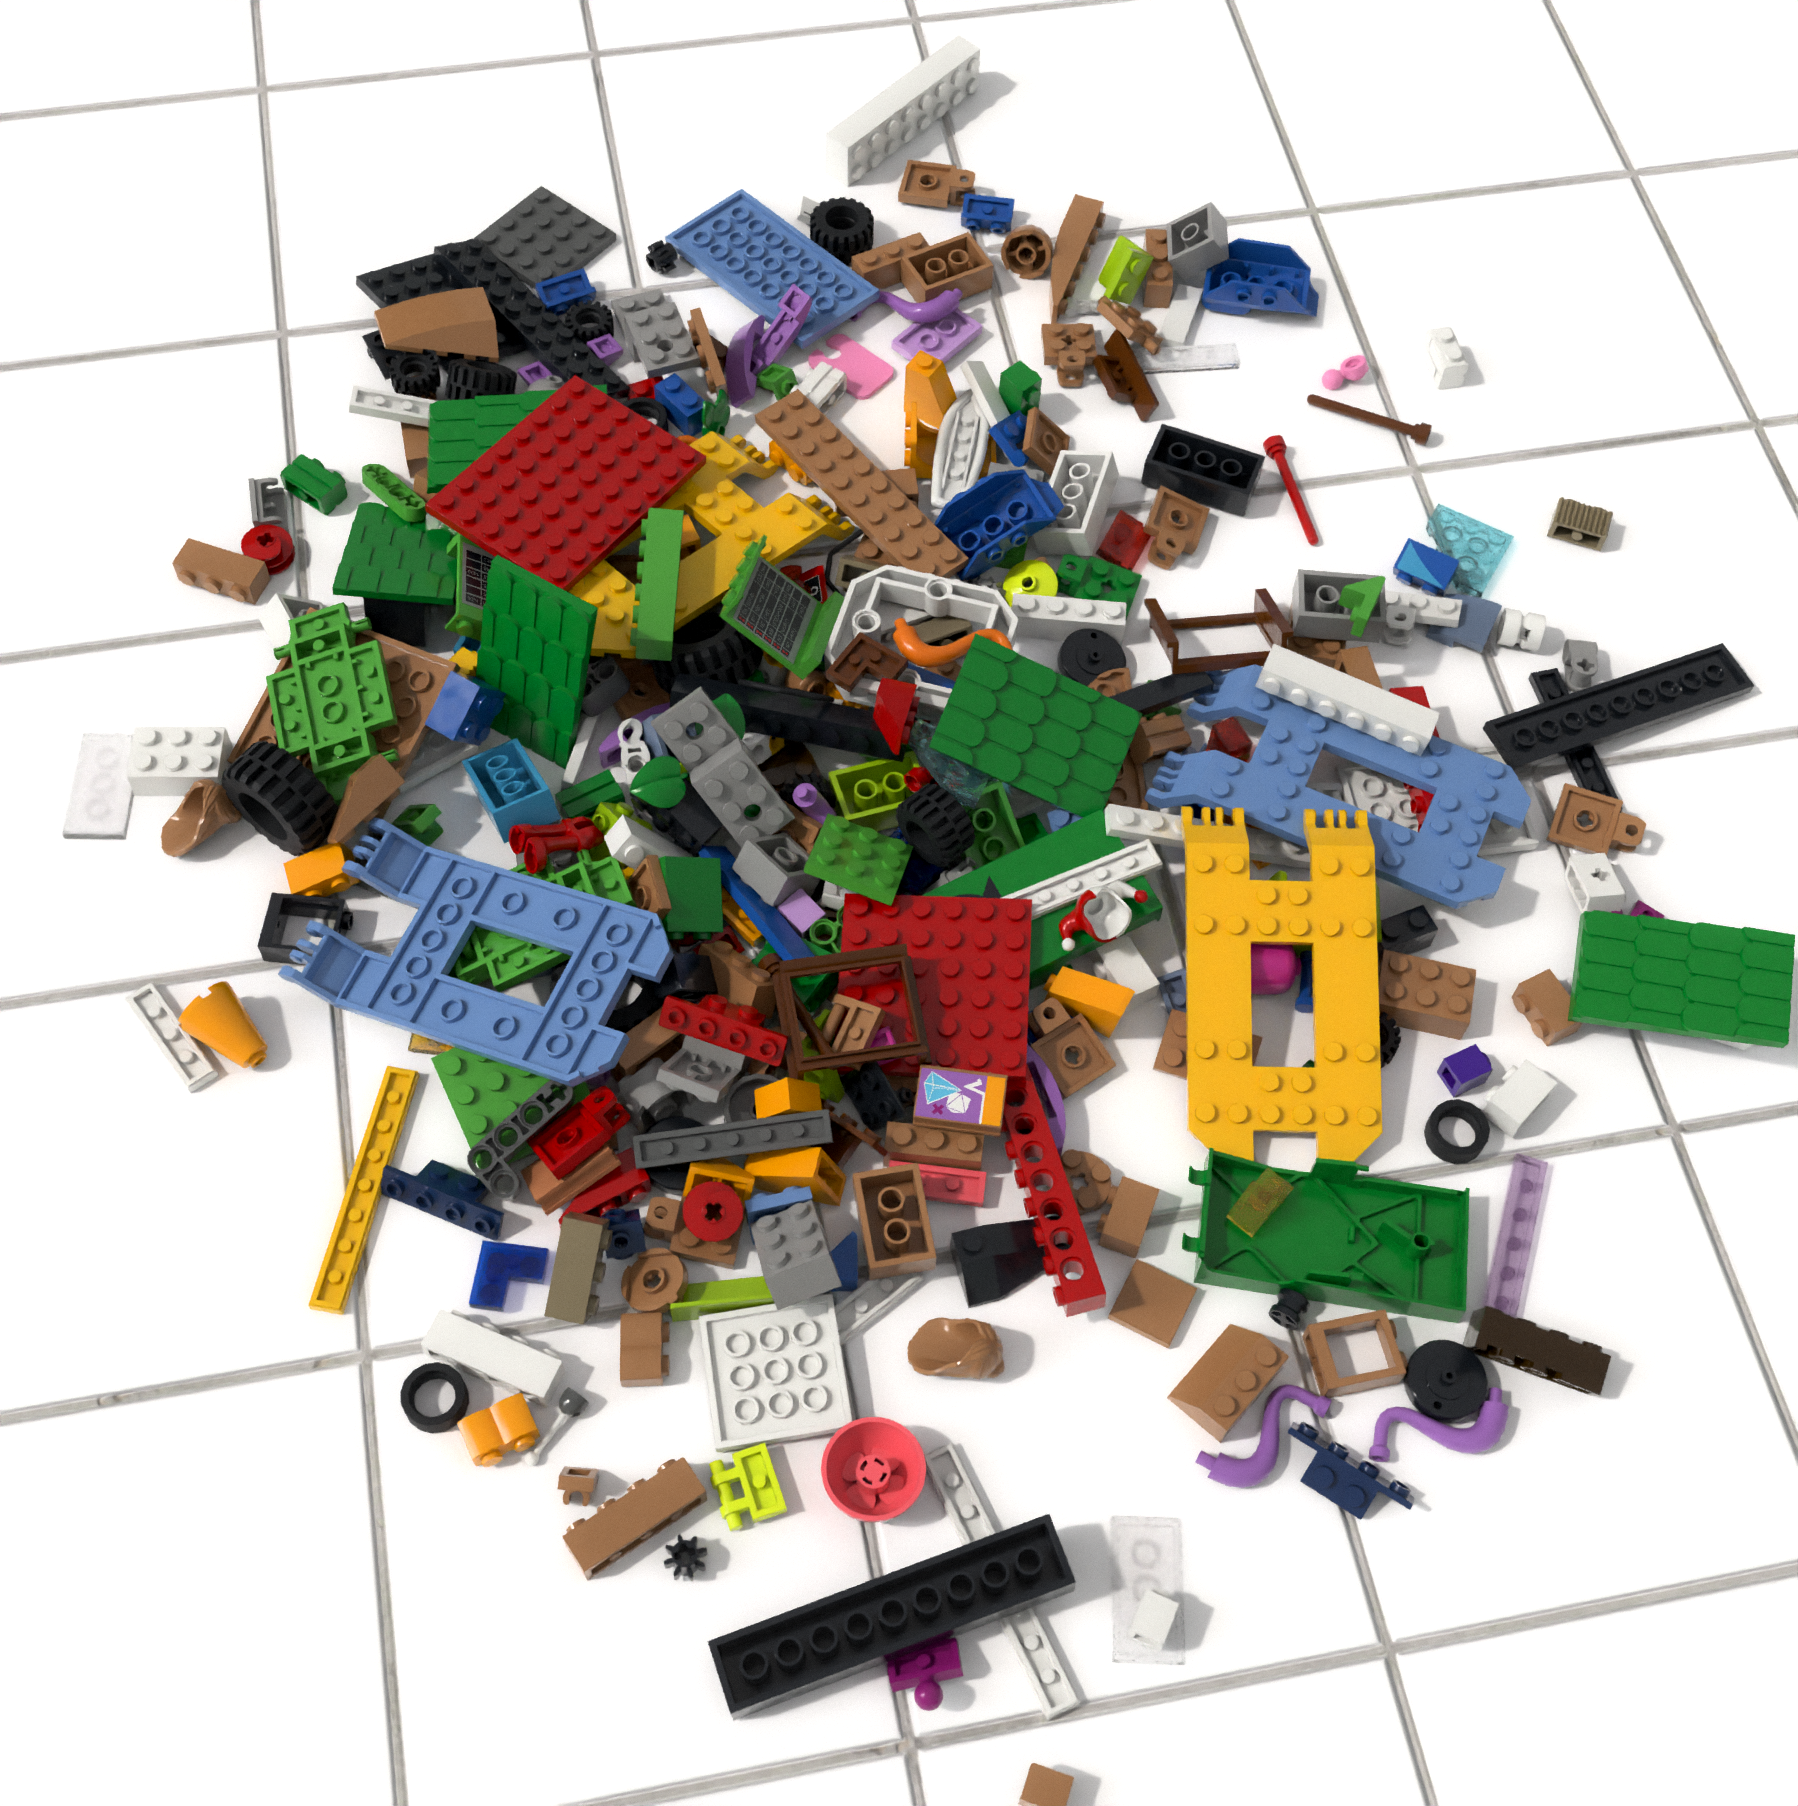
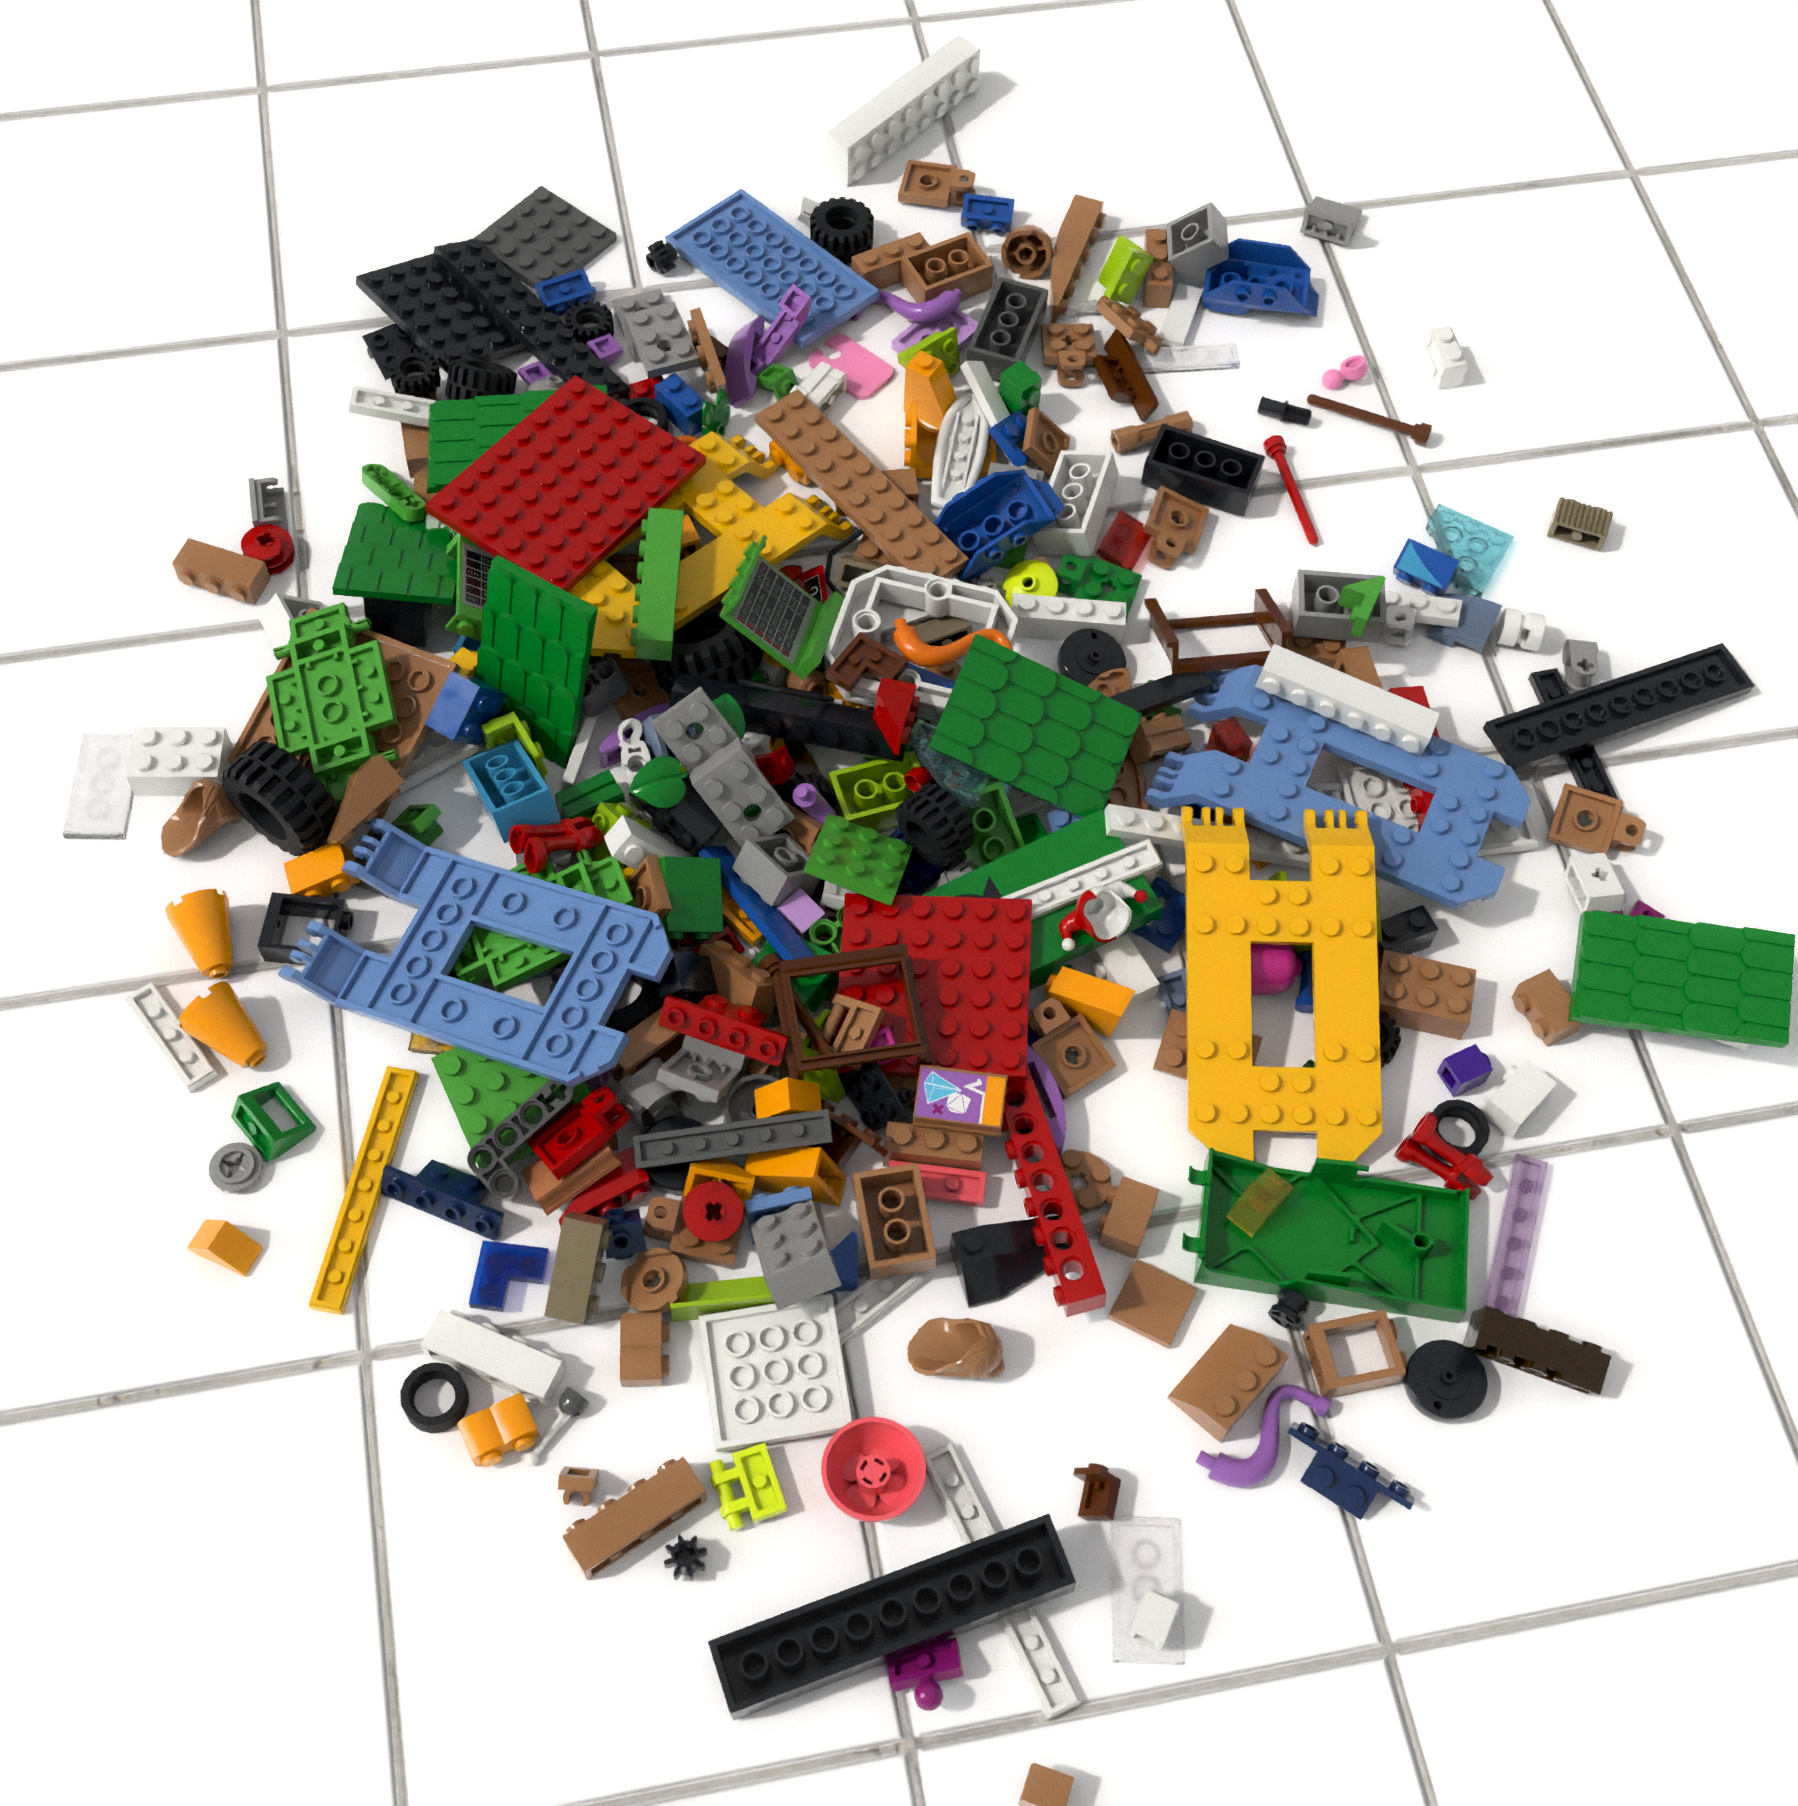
(205, 930): none -> light orange cone
(225, 1246): none -> light orange slope
(232, 1155): none -> light grey gear
(260, 1127): none -> green tile
(314, 484): green brick -> none
(441, 322): medium nougat wedge -> none
(509, 727): none -> lime bracket
(776, 766): none -> red bracket
(940, 345): none -> lime bracket
(1008, 325): none -> dark grey brick
(1098, 1493): none -> reddish brown bracket
(1133, 436): none -> medium nougat axle
(1173, 918): none -> blue plate
(1284, 411): none -> black axle
(1330, 220): none -> light grey bracket
(1466, 1168): none -> red piece
(1471, 1440): medium lavender animal -> none

